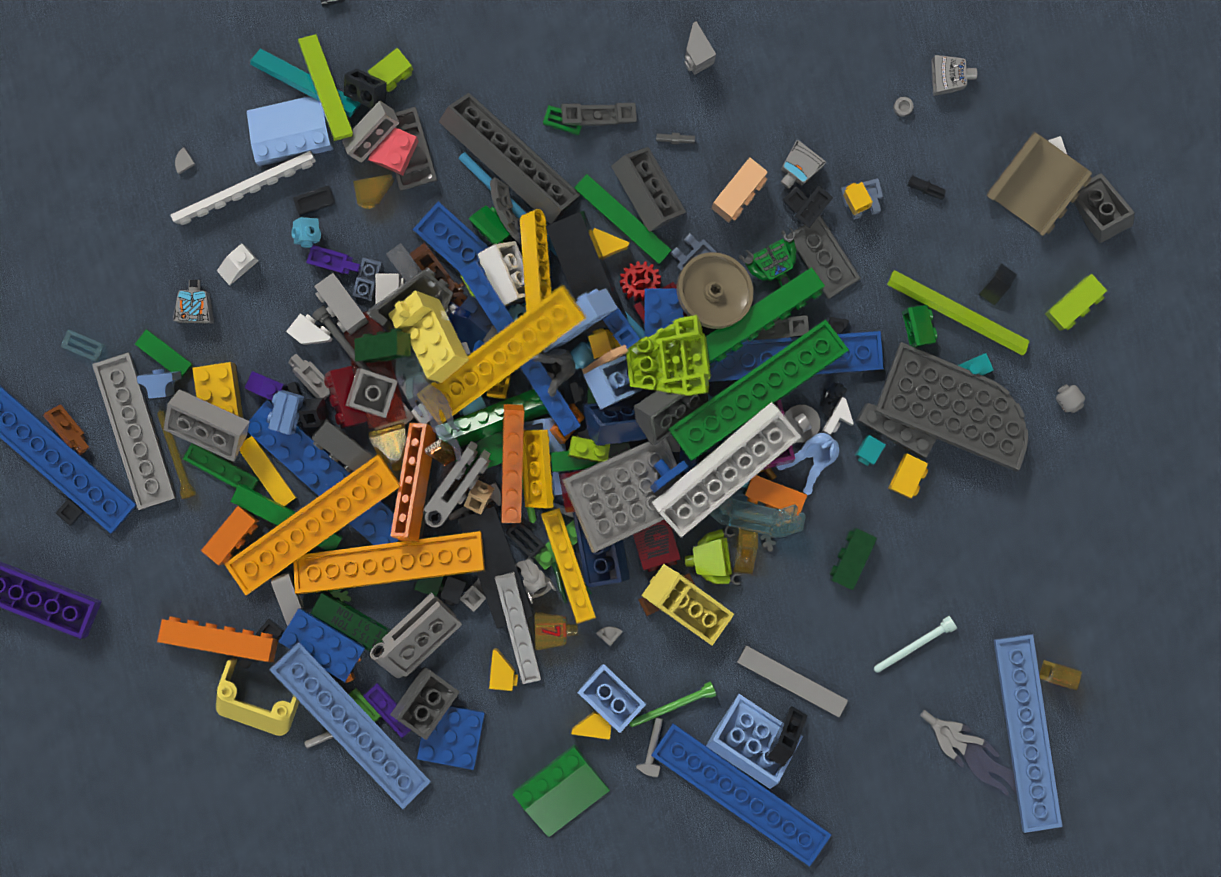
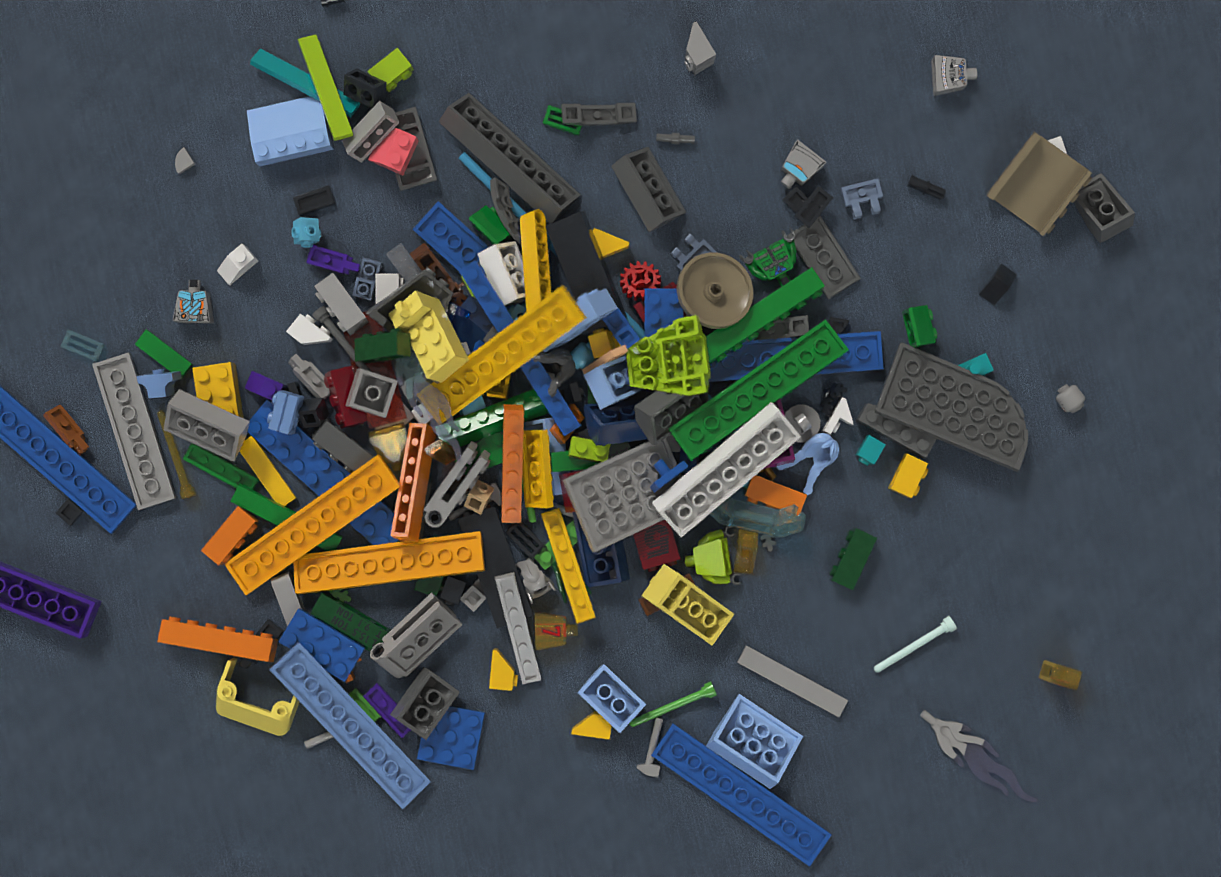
(237, 191): white plate -> none
(372, 190): clear yellow slope -> none
(561, 791): green slope -> none
(609, 634): light grey tile -> none
(622, 219): green tile -> none
(740, 190): light nougat brick -> none
(787, 736): black slope -> none
(857, 198): yellow brick -> none
(903, 106): light grey tile -> none
(958, 312): lime tile -> none
(1027, 733): medium blue plate -> none
(1076, 303): lime brick -> none

